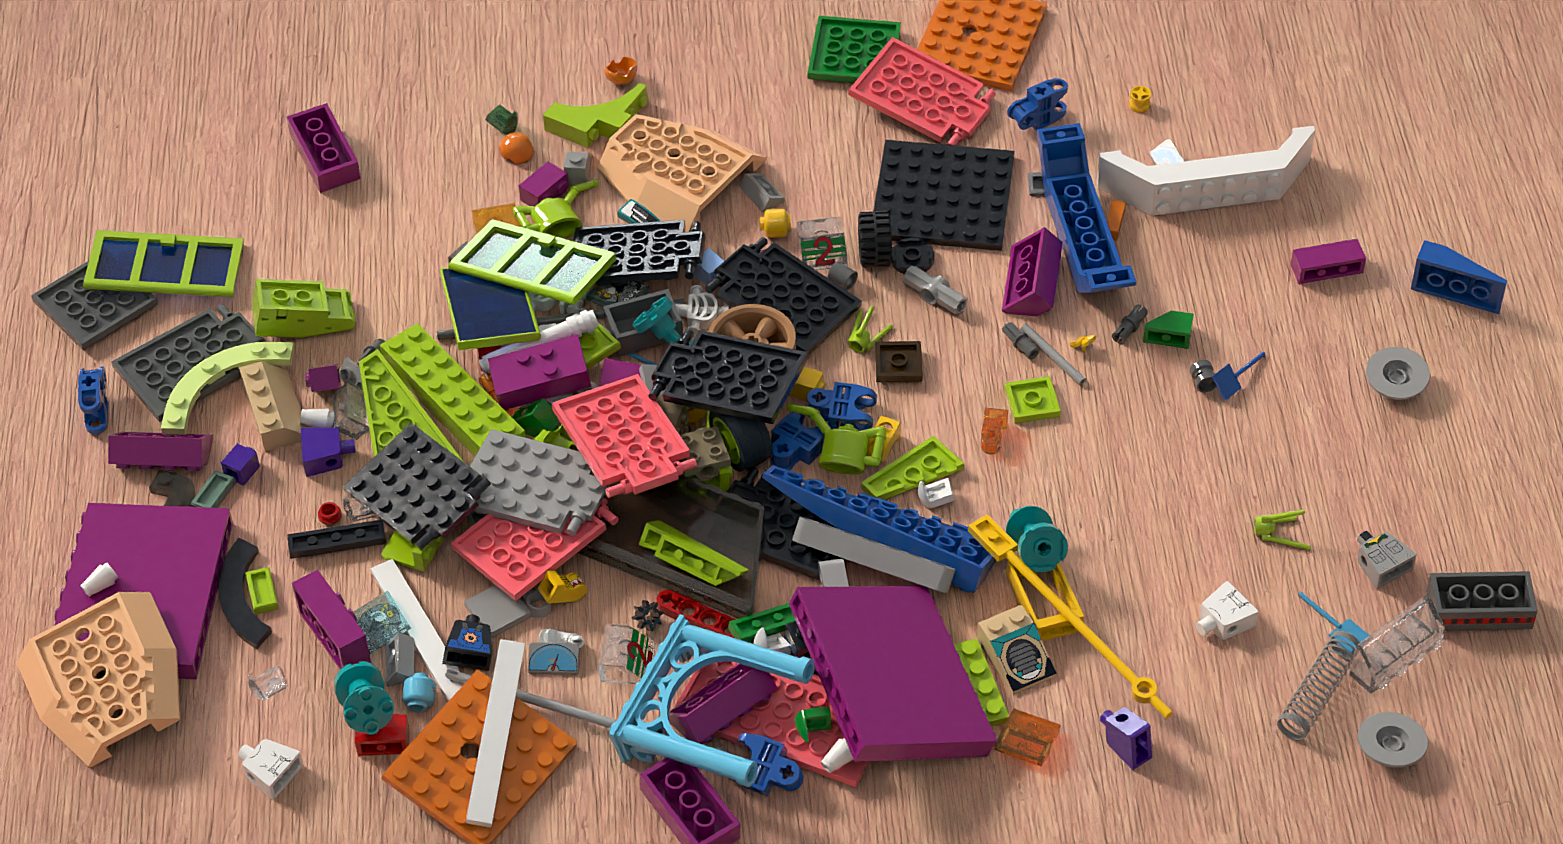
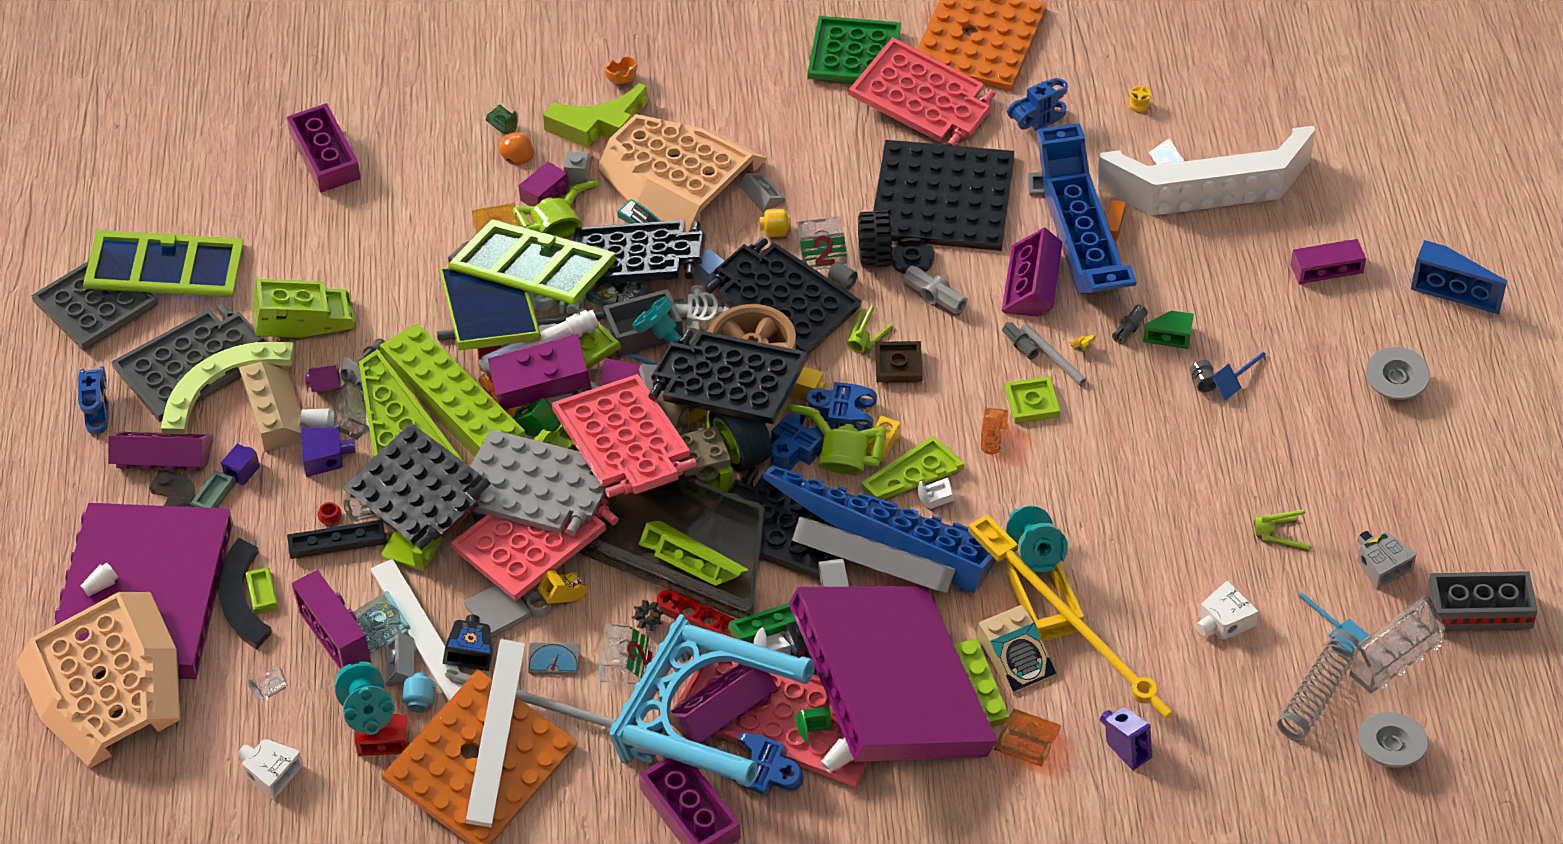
(555, 636): white piece -> none

